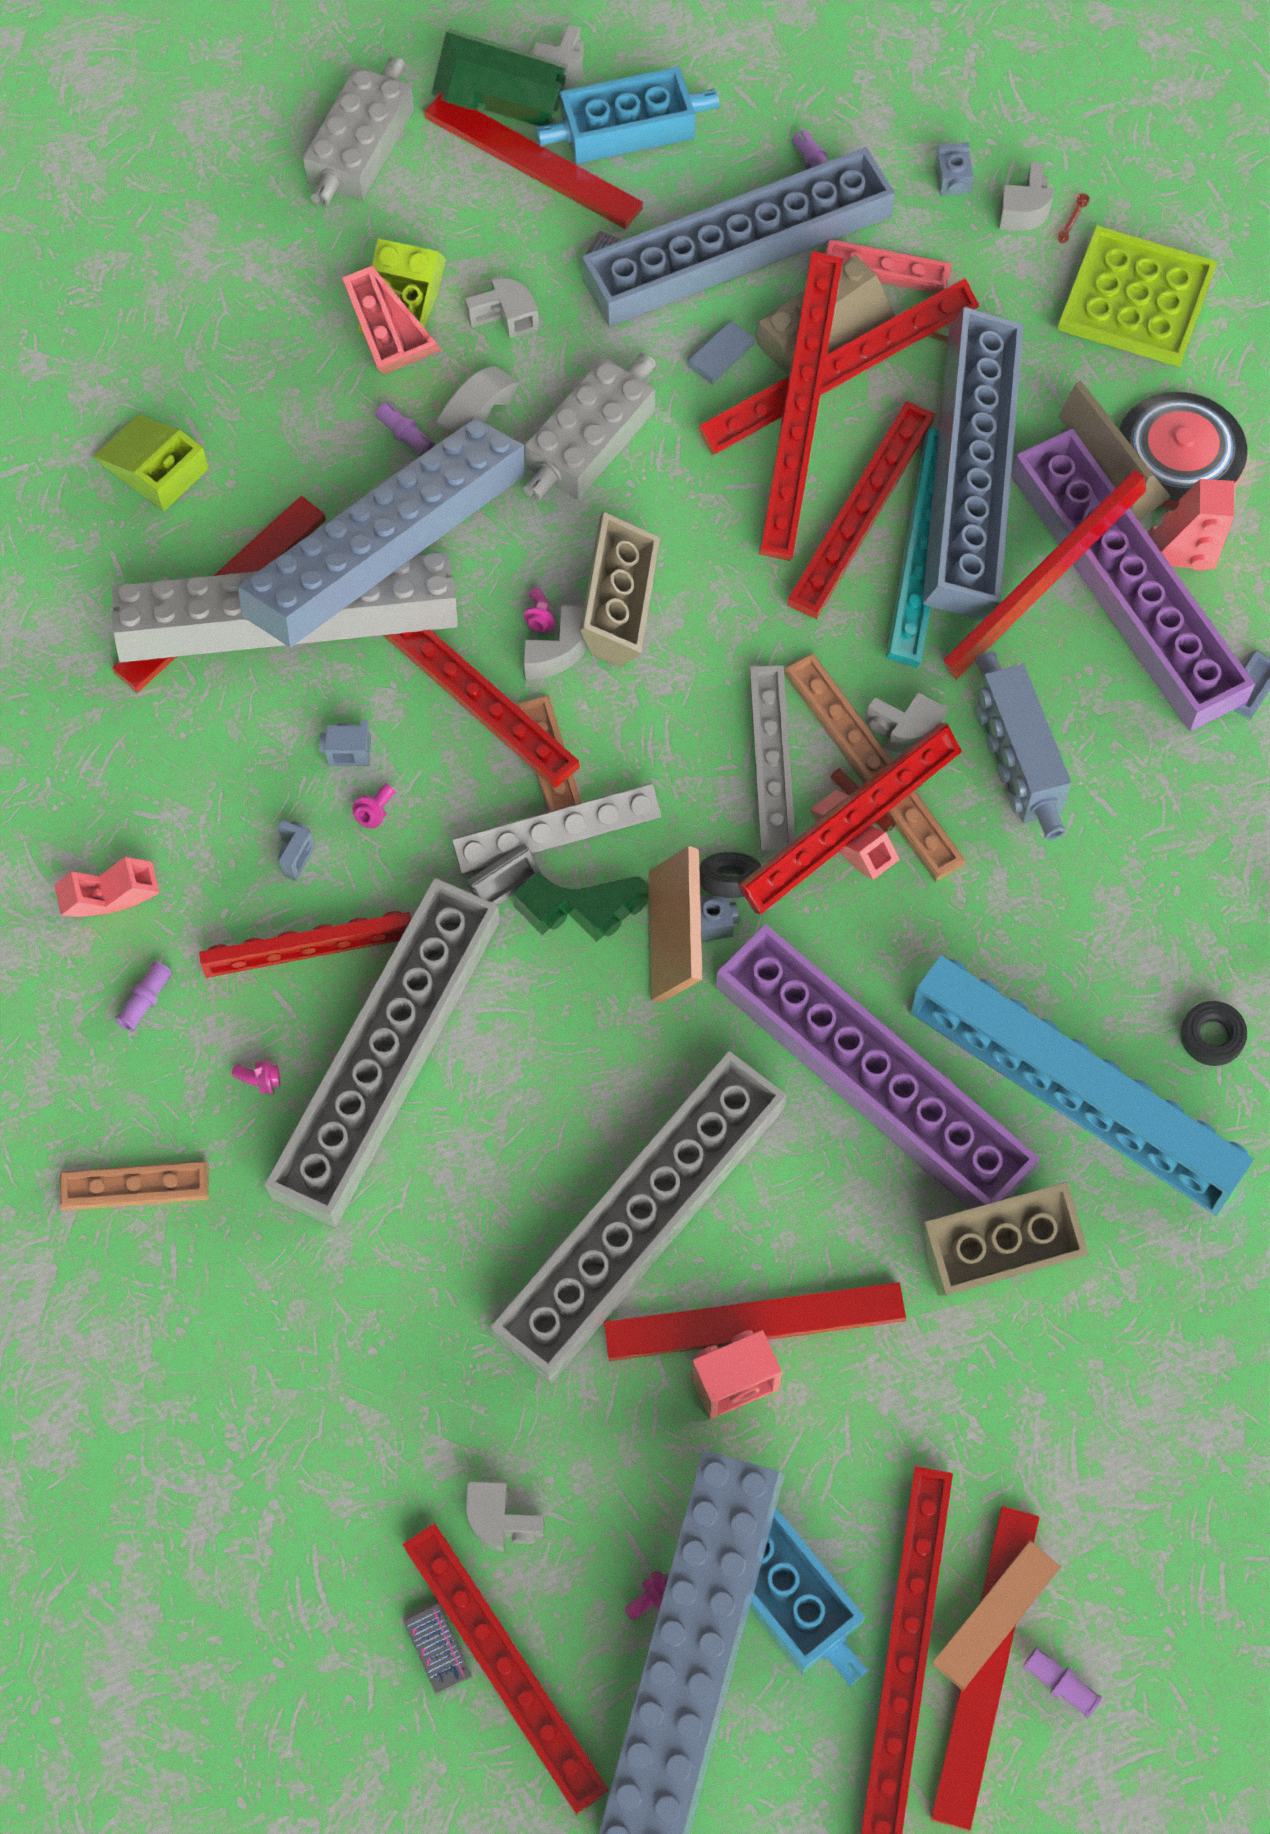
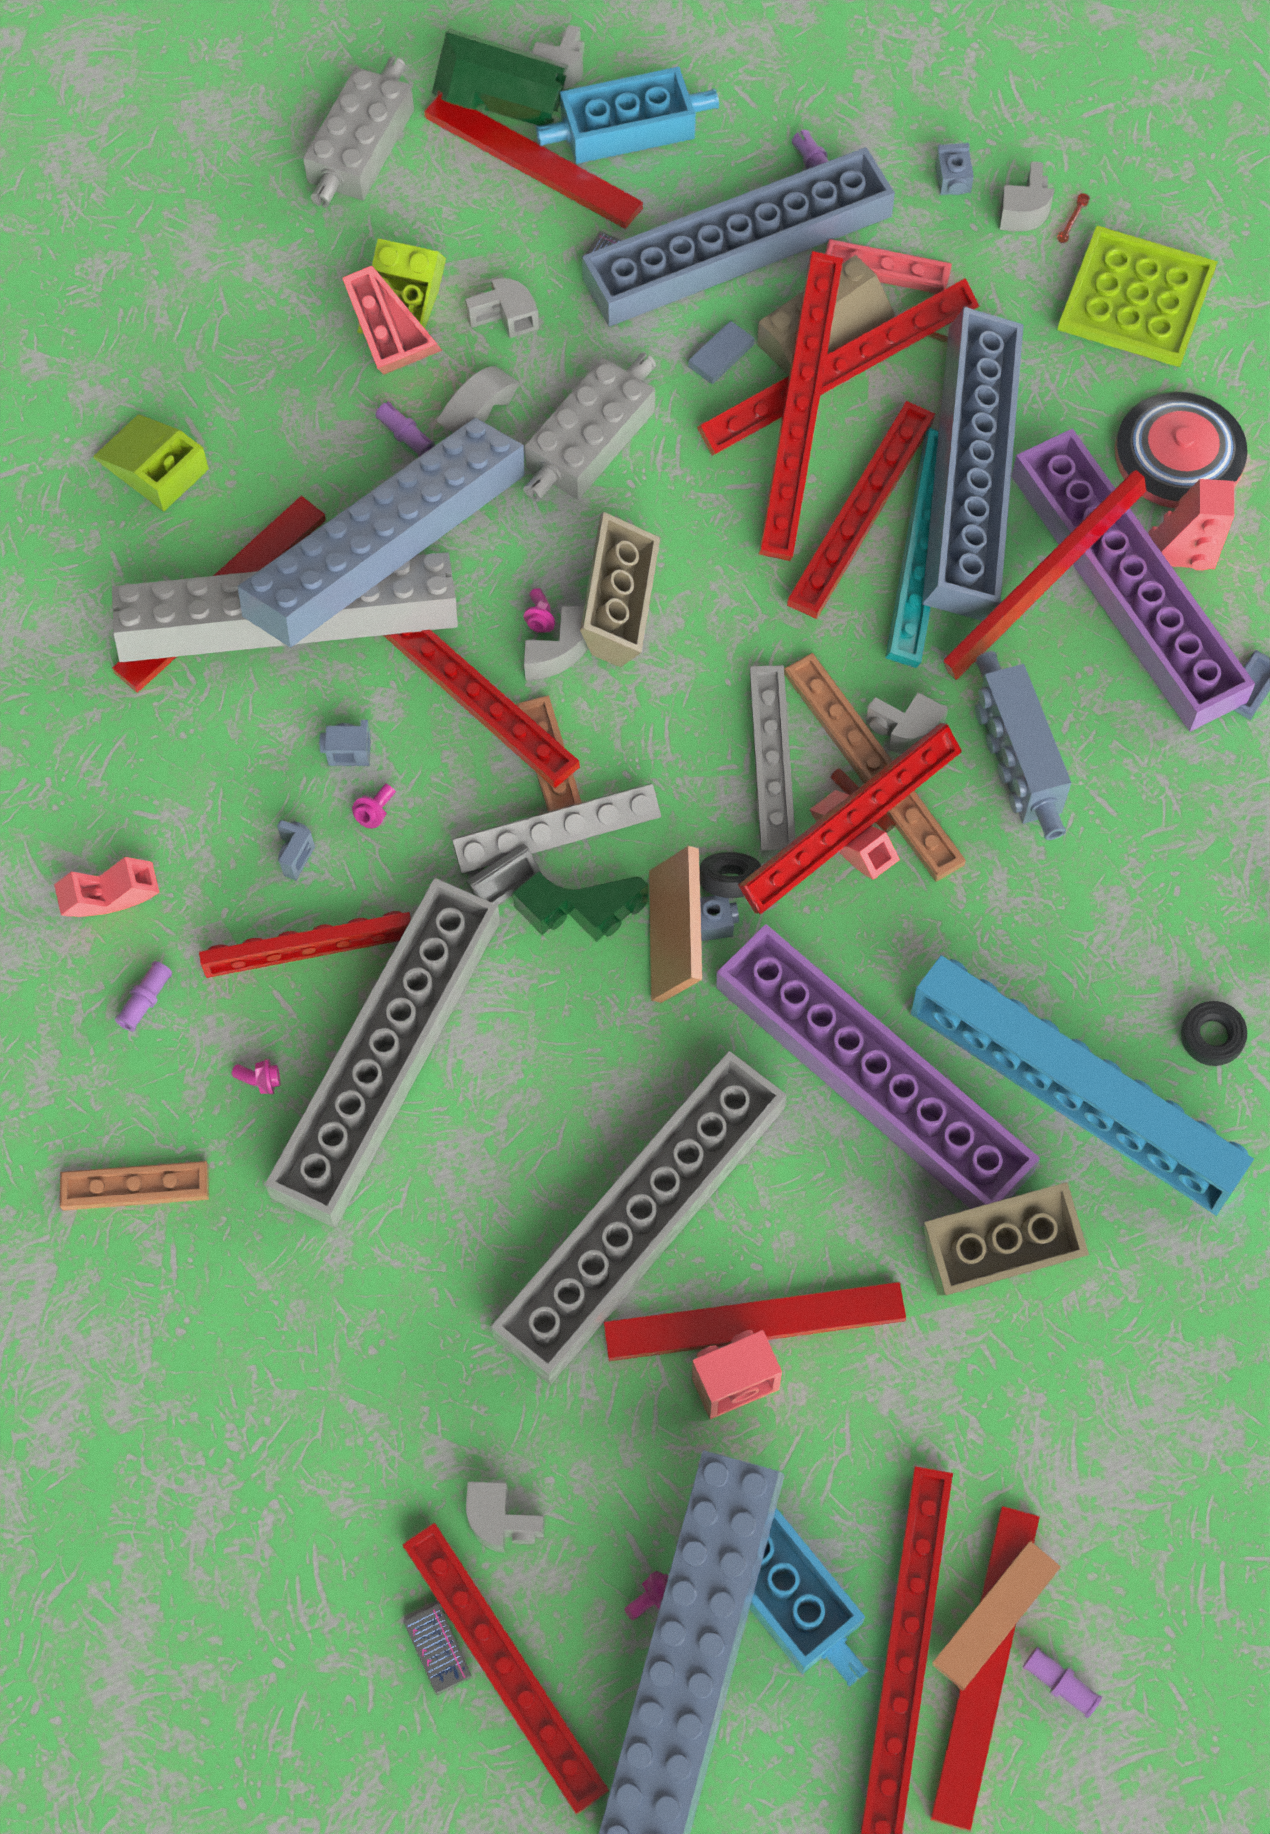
(1109, 447): dark tan slope -> none

